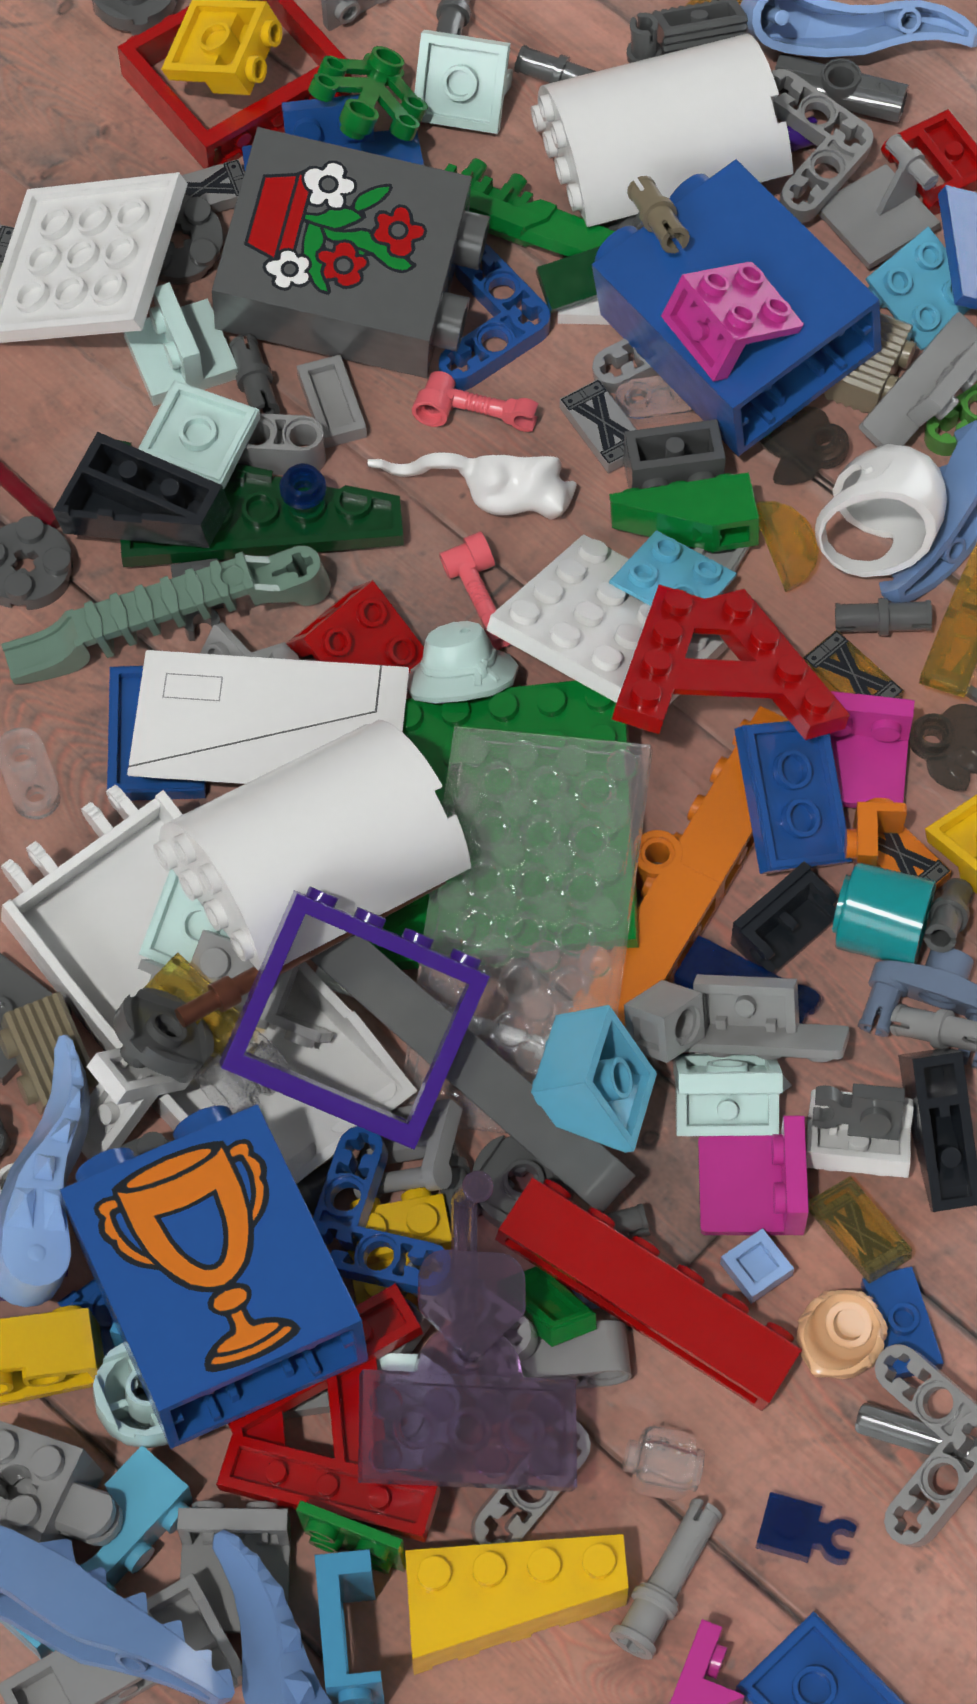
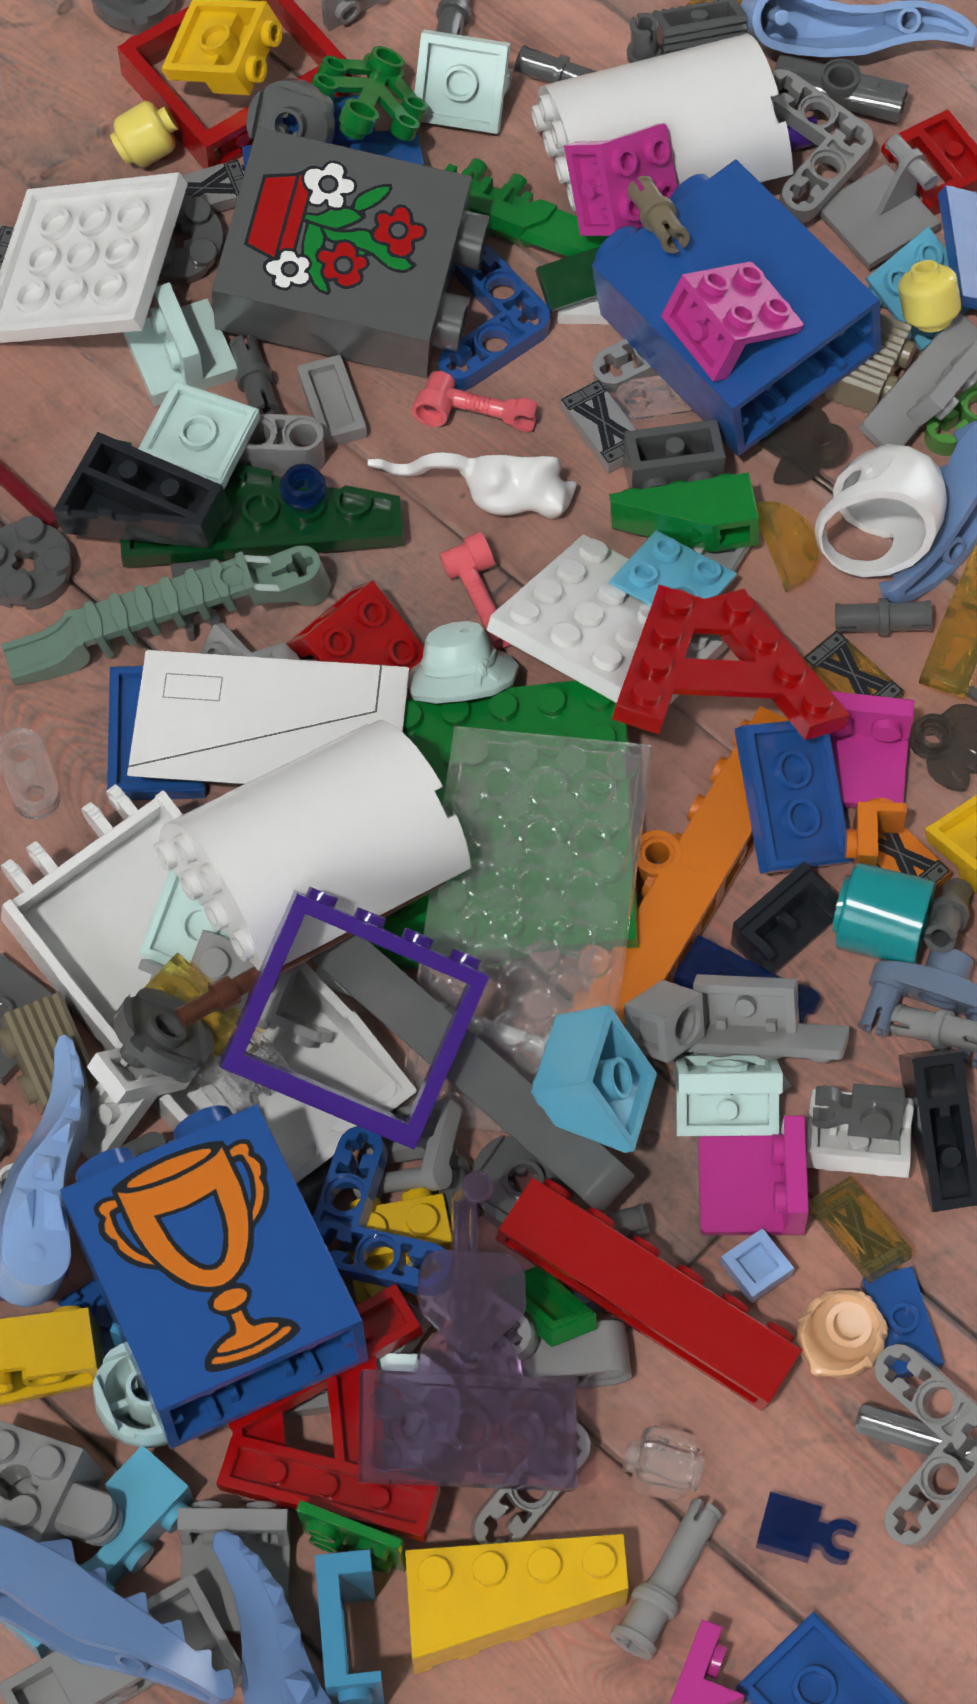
(144, 134): none -> light yellow head
(296, 97): none -> dark grey plate
(604, 170): none -> dark pink bracket
(929, 296): none -> light yellow head

